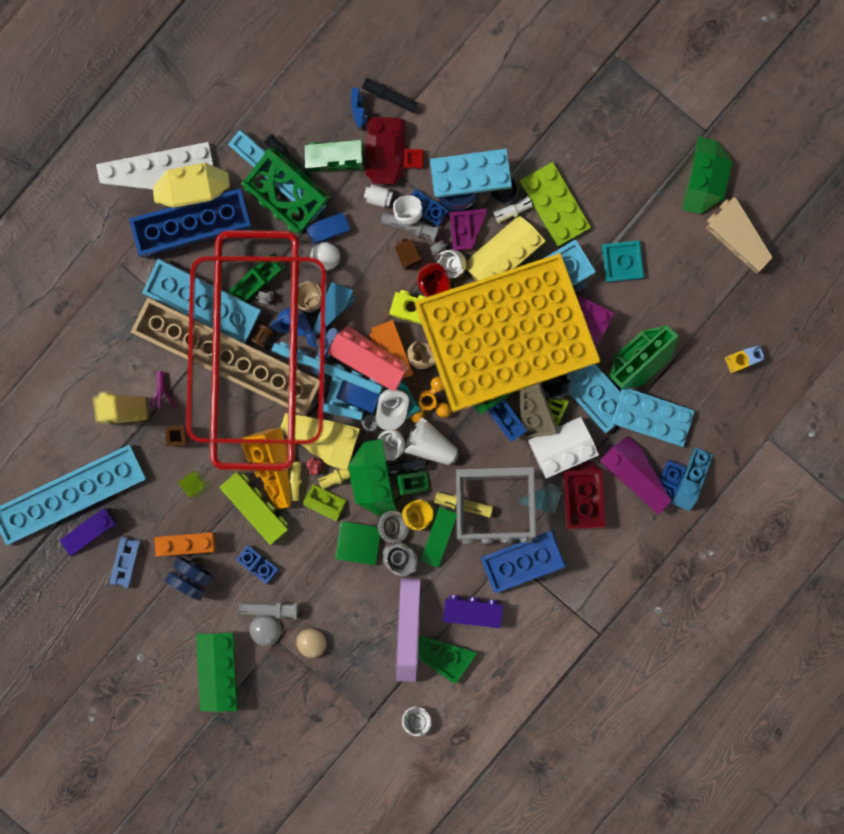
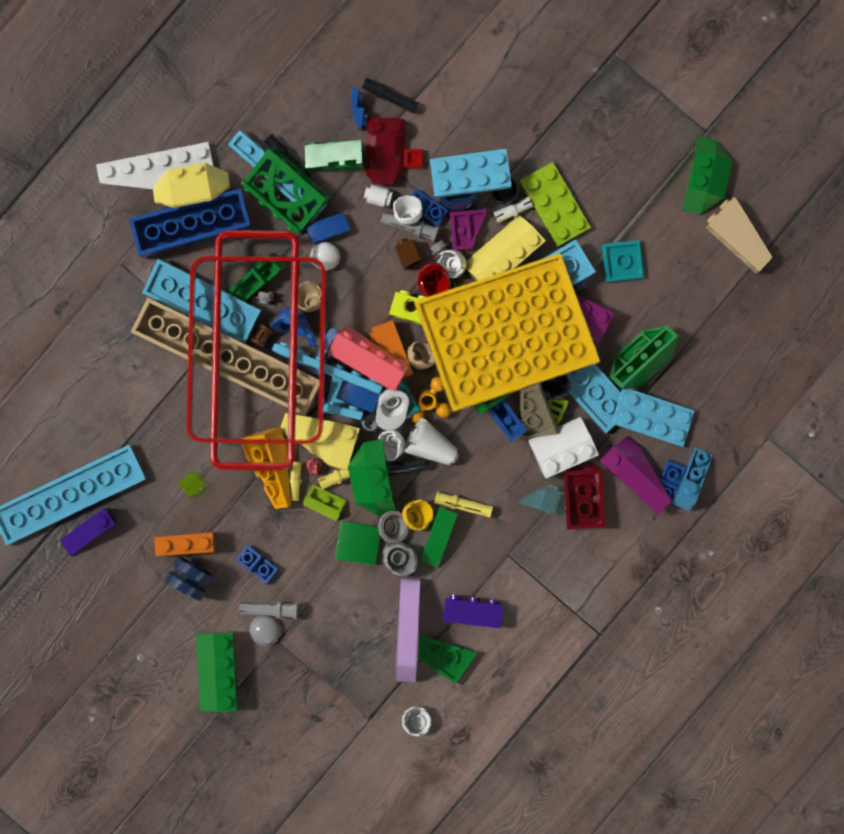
(120, 409): light yellow wedge -> none
(125, 562): medium blue plate -> none
(158, 394): magenta plant -> none
(176, 436): reddish brown brick -> none
(252, 506): lime brick -> none
(311, 643): tan hair -> none
(337, 302): dark azure slope -> none
(413, 482): green slope -> none
(495, 473): light grey window -> none
(523, 562): blue plate -> none
(744, 358): leg -> none

